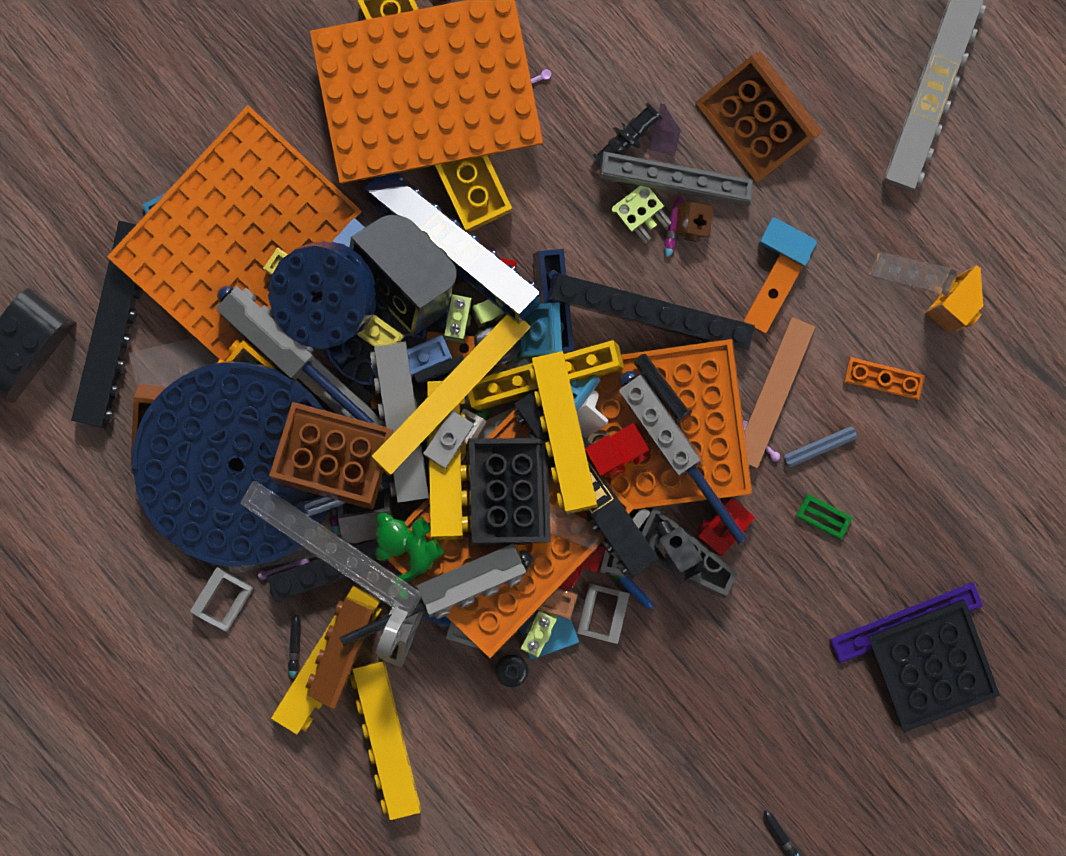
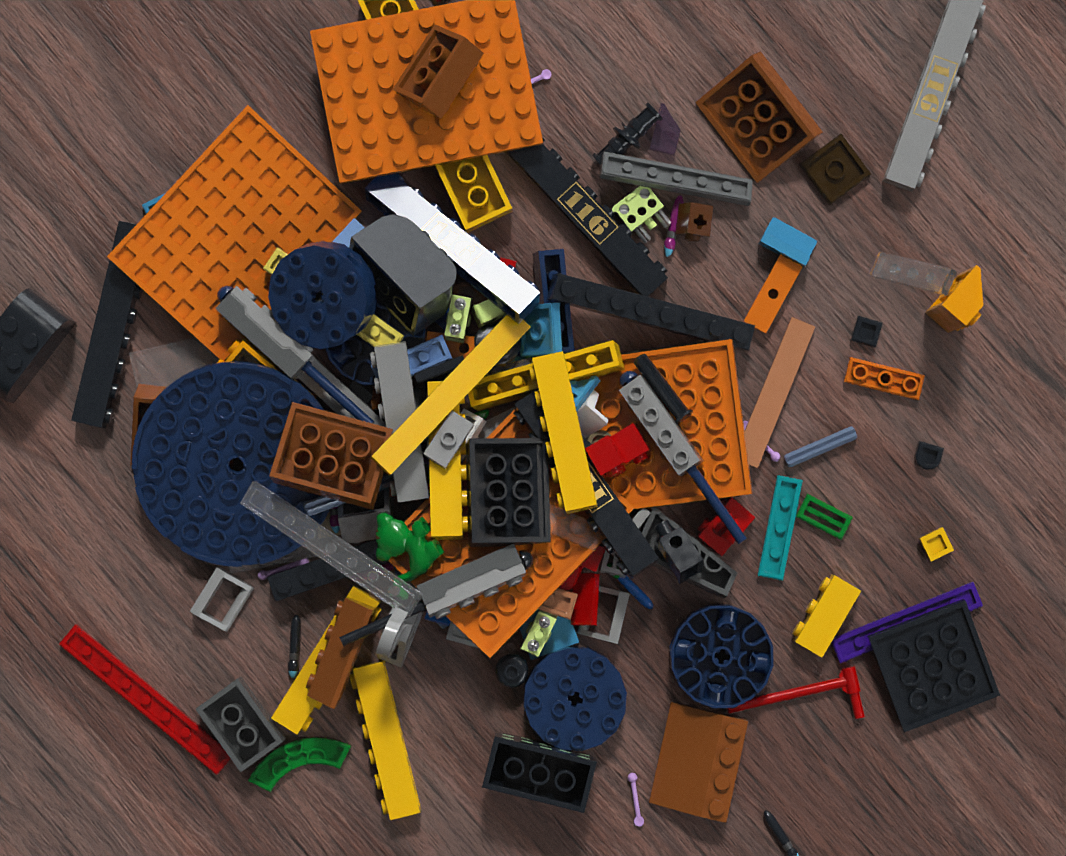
(145, 698): none -> red tile
(240, 724): none -> dark grey brick
(295, 754): none -> green tile
(438, 71): none -> dark orange slope
(539, 771): none -> black brick
(587, 601): none -> red tile
(588, 721): none -> dark blue brick
(591, 218): none -> black brick
(638, 820): none -> lavender hinge
(698, 761): none -> dark orange slope
(733, 679): none -> dark blue brick
(779, 527): none -> teal tile
(825, 615): none -> yellow brick
(835, 169): none -> dark brown tile
(847, 681): none -> red bar
(866, 331): none -> black tile
(928, 455): none -> black tile
(936, 544): none -> yellow plate

